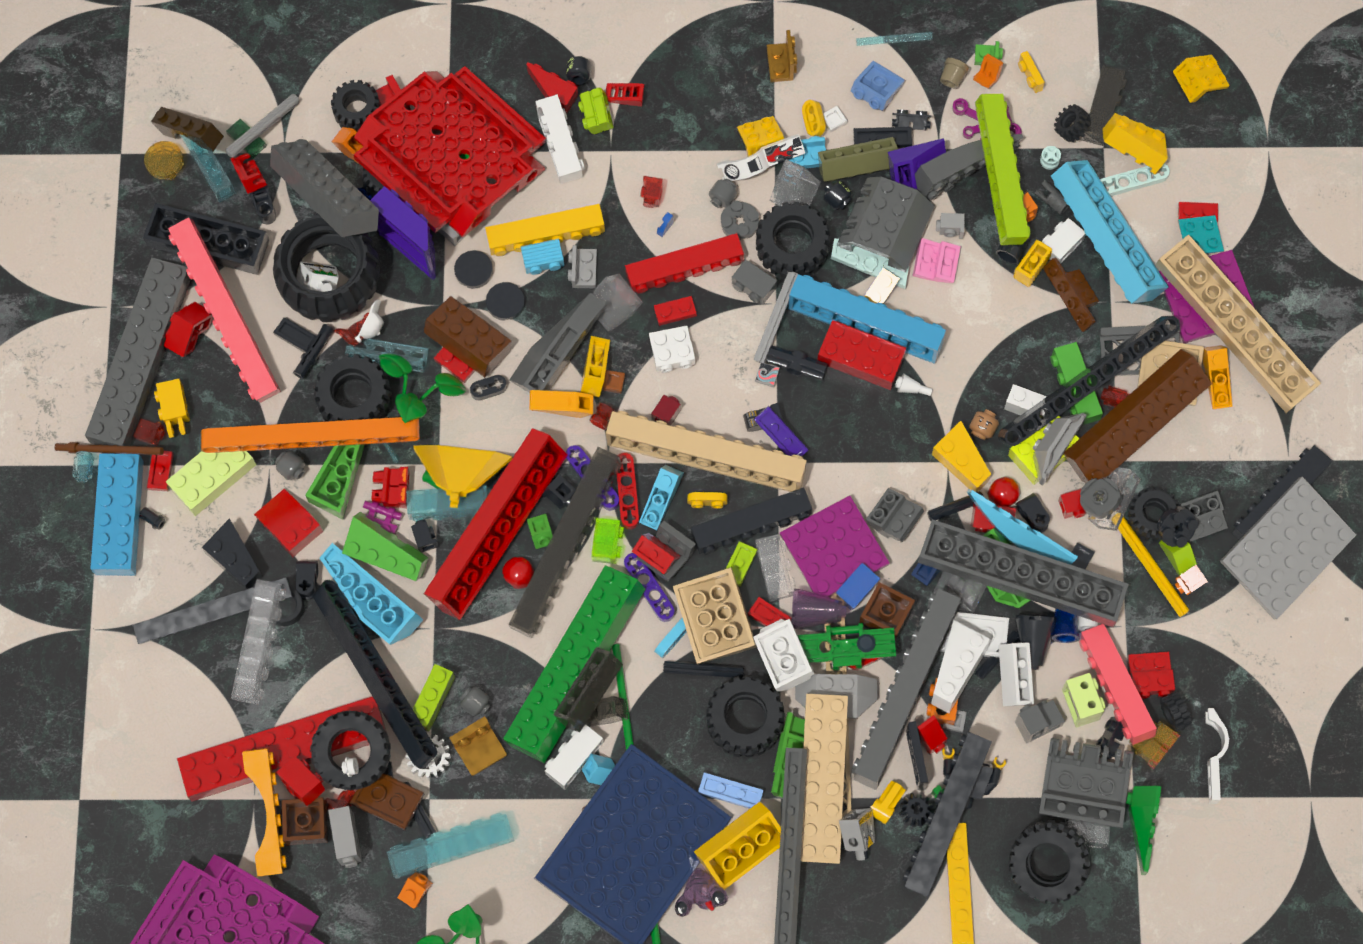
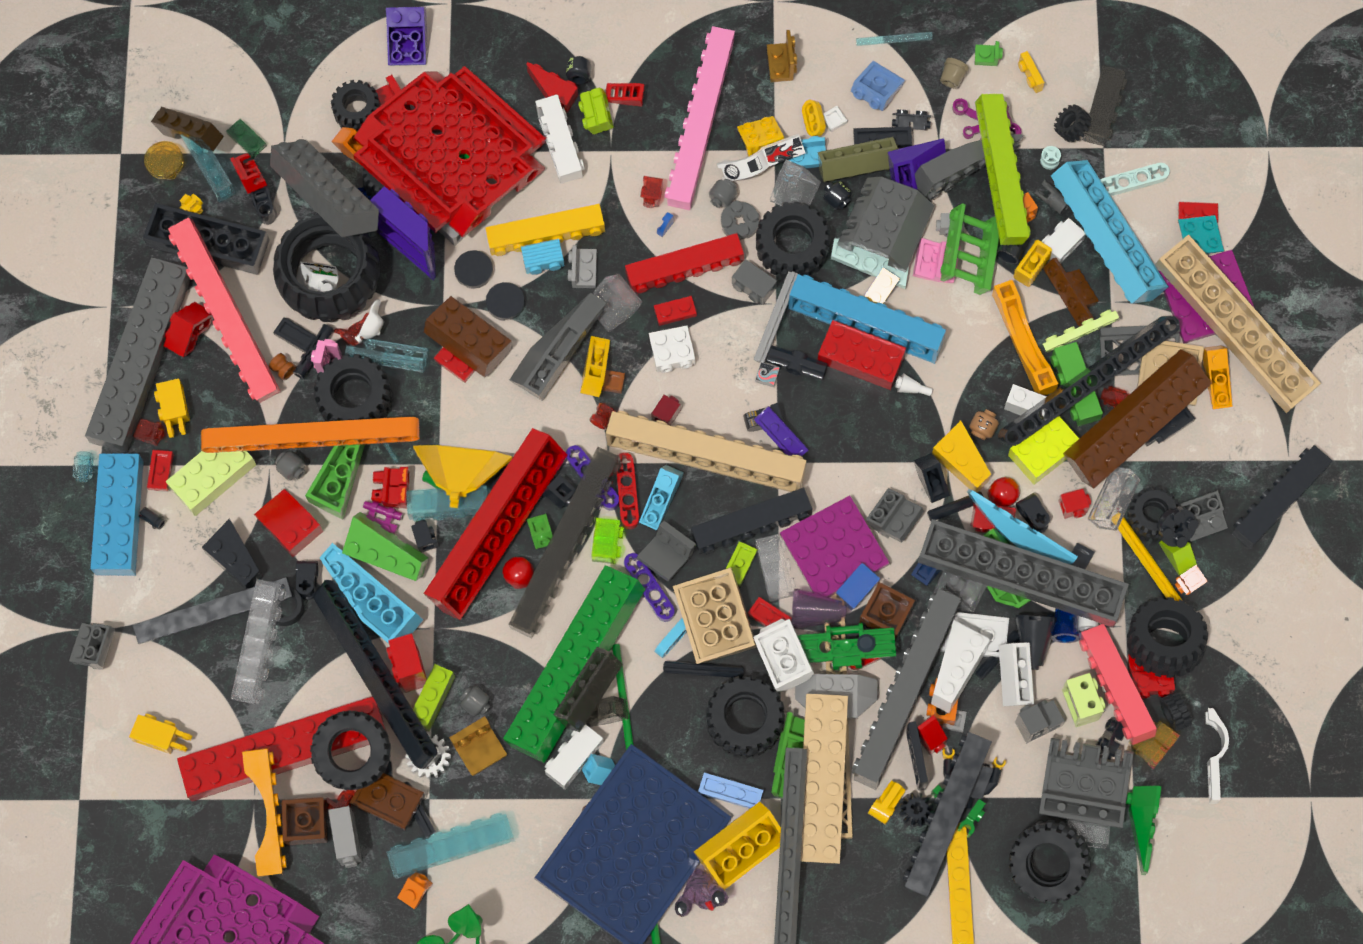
(74, 447): reddish brown bar -> none
(92, 645): none -> dark grey brick
(158, 734): none -> yellow hinge
(191, 204): none -> yellow gear
(261, 126): light grey axle -> none
(282, 366): none -> dark orange wheel
(301, 781): red brick -> none
(324, 352): none -> bright pink bracket
(350, 766): white plate -> none
(406, 35): none -> dark purple slope
(407, 663): none -> red brick
(408, 404): green plant -> none
(488, 383): black beam -> none
(561, 403): light orange slope -> none
(655, 552): red panel -> none
(700, 118): none -> bright pink brick
(713, 499): yellow plate -> none
(858, 831): light grey torso -> none
(931, 477): none -> black slope
(975, 814): none -> green plate
(987, 246): none -> bright green fence
(989, 71): orange bracket -> none
(1033, 361): none -> light orange arch
(1054, 444): light grey wedge -> none
(1088, 327): none -> yellowish green plate
(1104, 507): dark grey plate -> none
(1138, 140): yellow wedge -> none
(1172, 616): none -> black tyre
(1179, 422): none -> black hinge
(1200, 75): yellow bracket -> none
(1288, 548): light grey plate -> none

